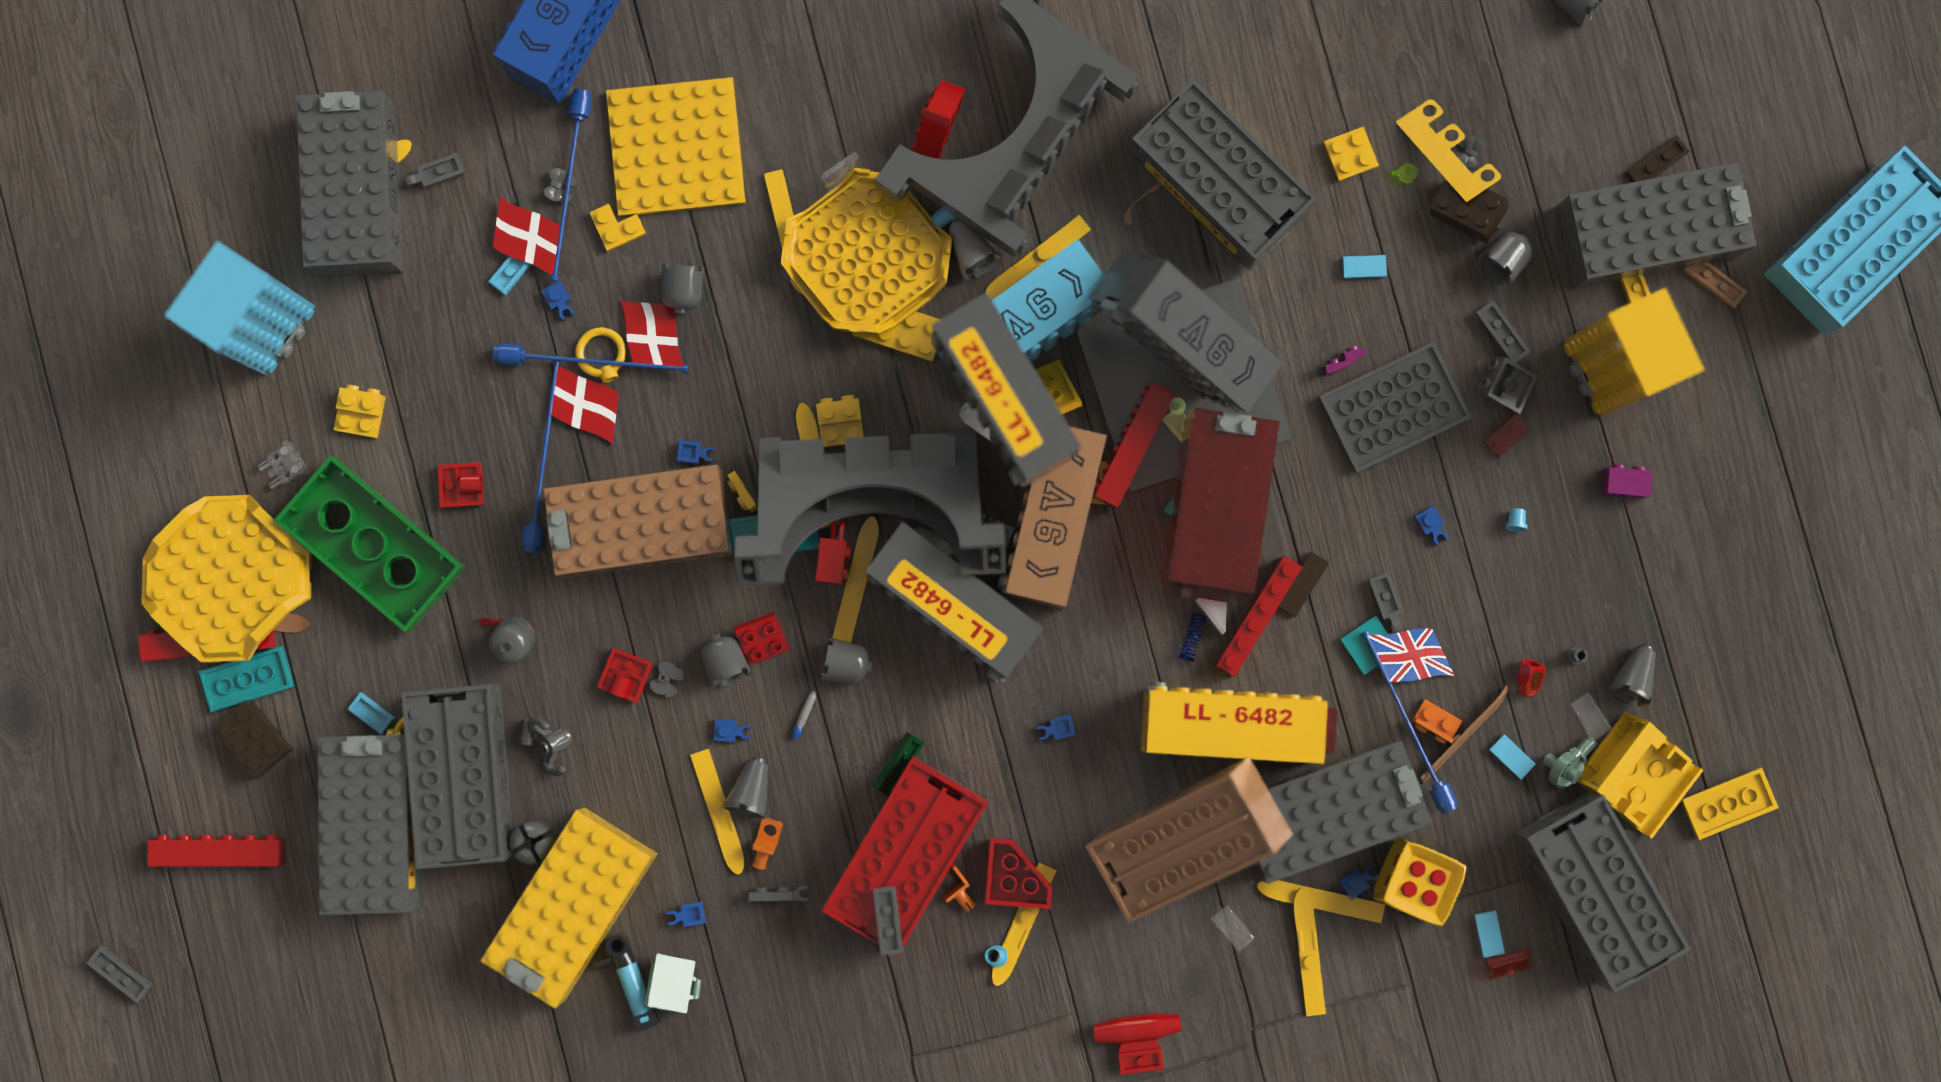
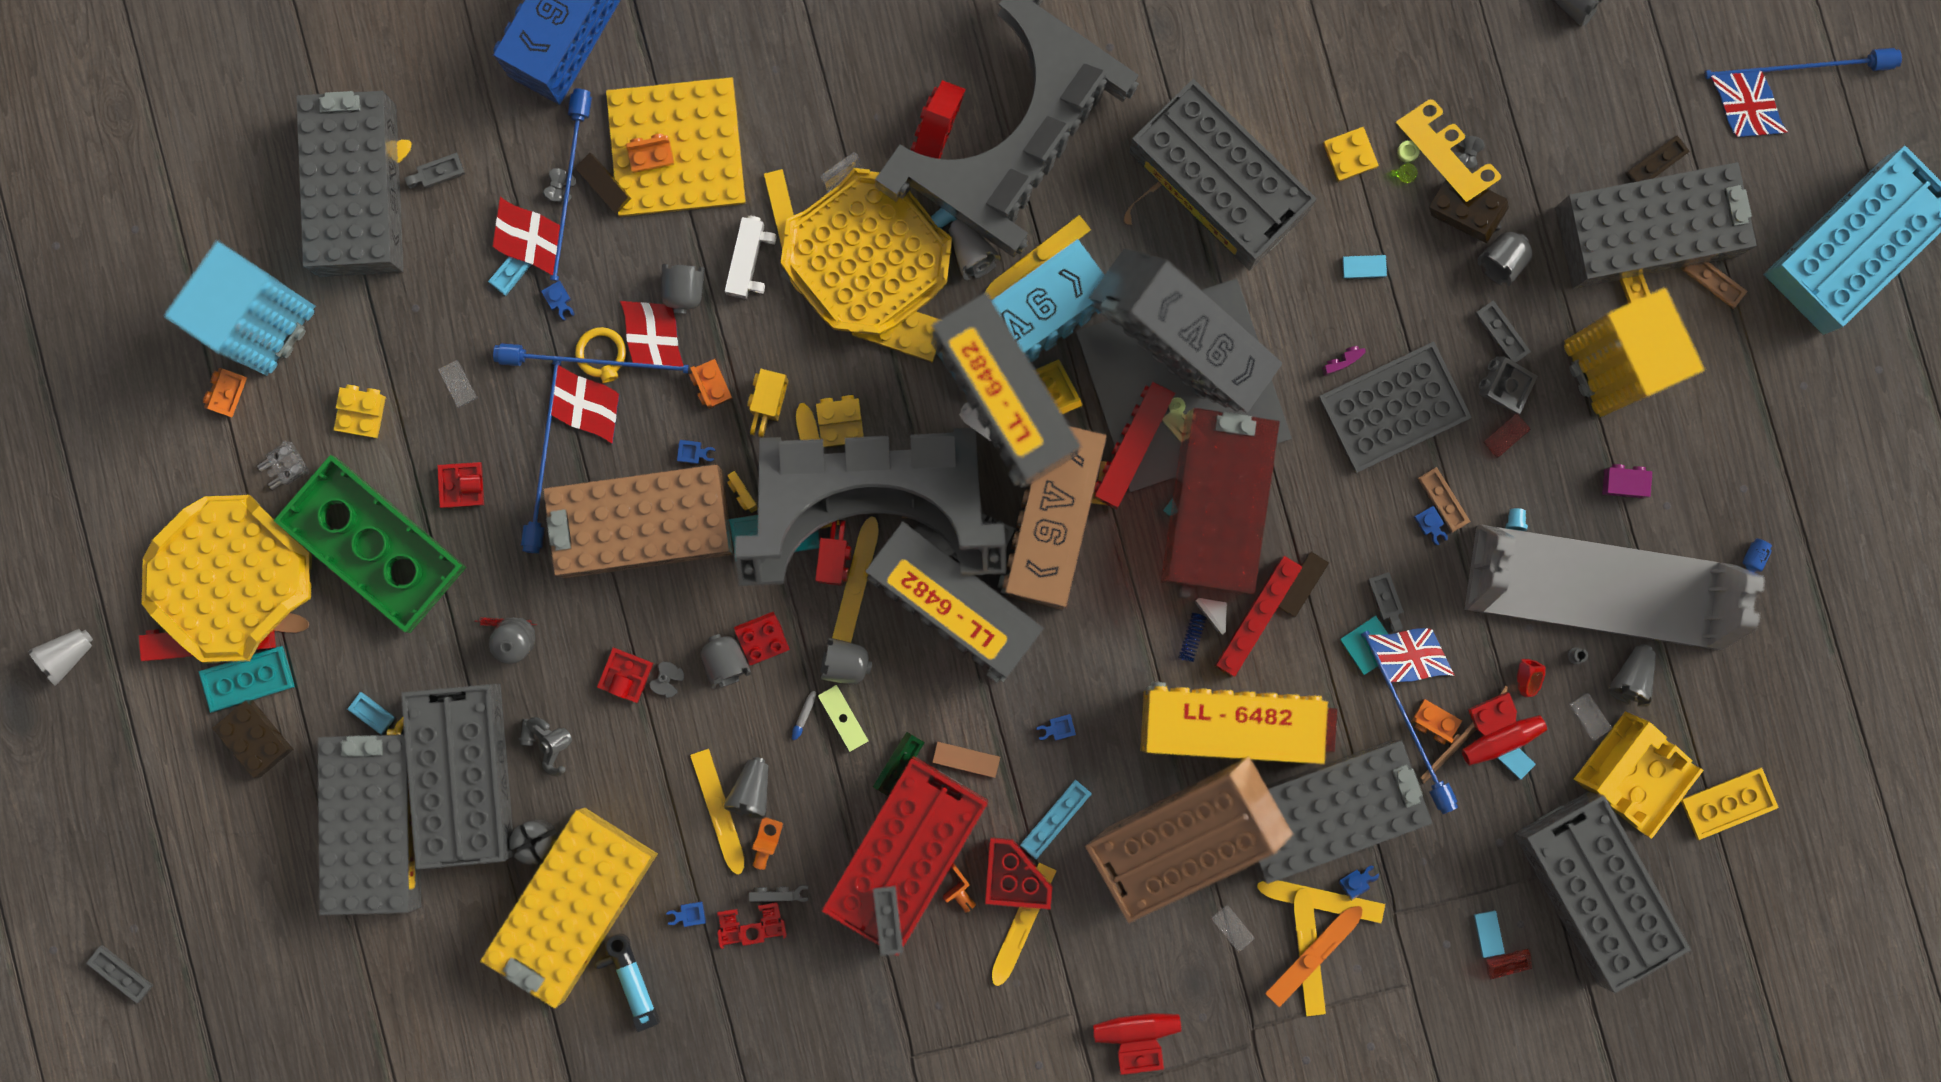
(61, 654): none -> light grey cone
(216, 852): red brick -> none
(224, 392): none -> orange bracket
(458, 383): none -> clear plate
(603, 183): none -> dark brown tile
(616, 233): yellow plate -> none
(650, 153): none -> orange bracket
(671, 984): piece -> none
(711, 384): none -> orange bracket
(727, 730): blue plate -> none
(732, 934): none -> red piece
(745, 257): none -> white brick
(767, 399): none -> yellow brick
(836, 706): none -> yellowish green tile
(966, 759): none -> medium nougat tile
(1003, 956): medium azure piece -> none
(1055, 819): none -> medium azure tile
(1314, 955): none -> orange piece
(1408, 151): none -> yellowish green tile
(1419, 881): yellow piece -> none
(1443, 500): none -> medium nougat tile
(1500, 729): none -> red plate
(1569, 765): sand green pin -> none
(1611, 588): none -> light grey piece
(1751, 103): none -> flag
(1757, 555): none -> blue piece

